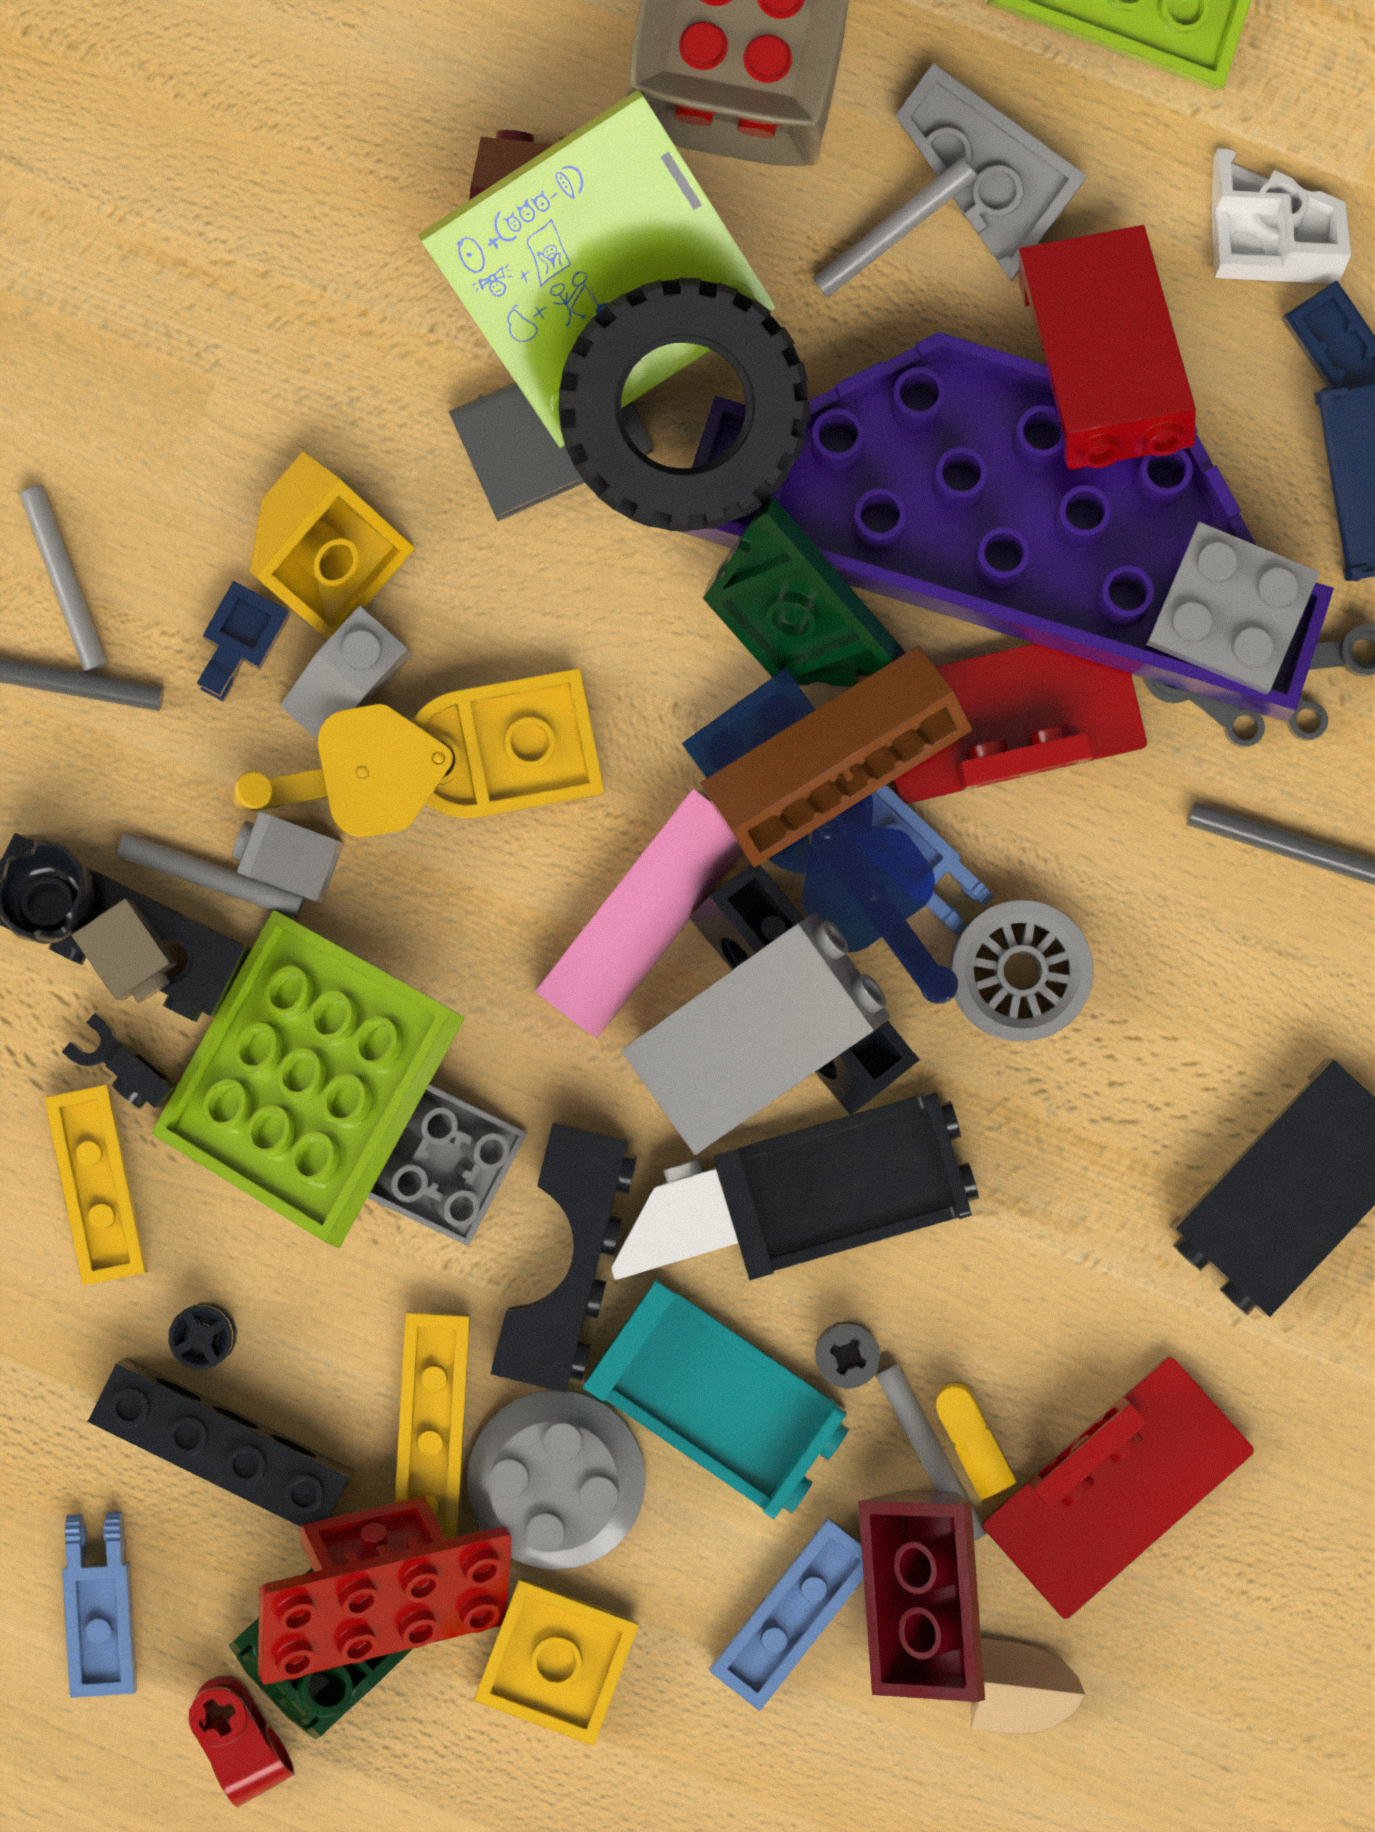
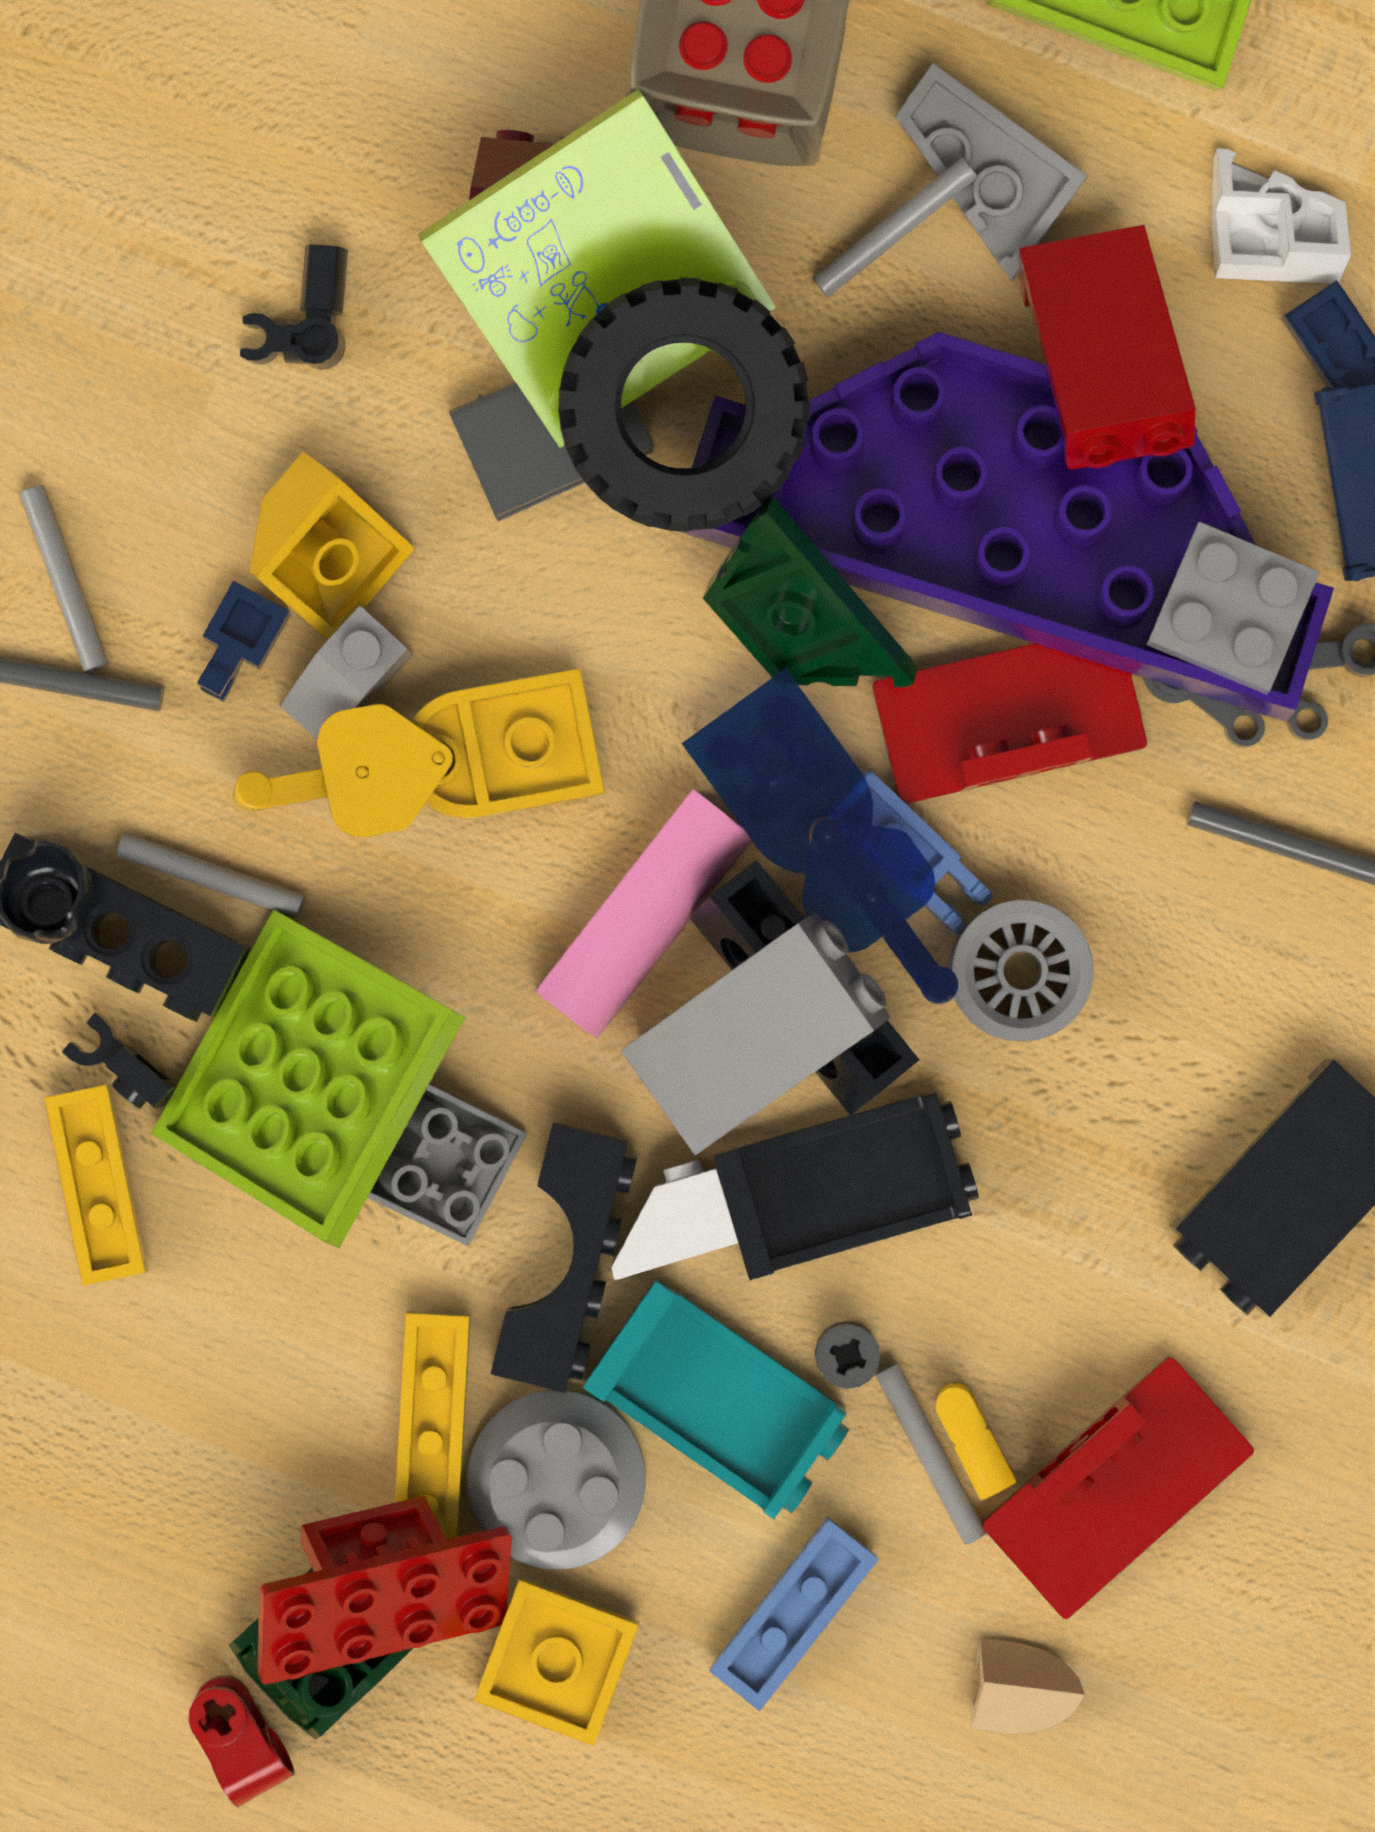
(99, 1613): medium blue hinge -> none
(126, 952): dark tan brick -> none
(193, 1341): black wheel -> none
(219, 1444): black brick -> none
(287, 856): light grey slope -> none
(322, 298): none -> black bar
(836, 756): dark orange brick -> none
(922, 1596): dark red slope -> none

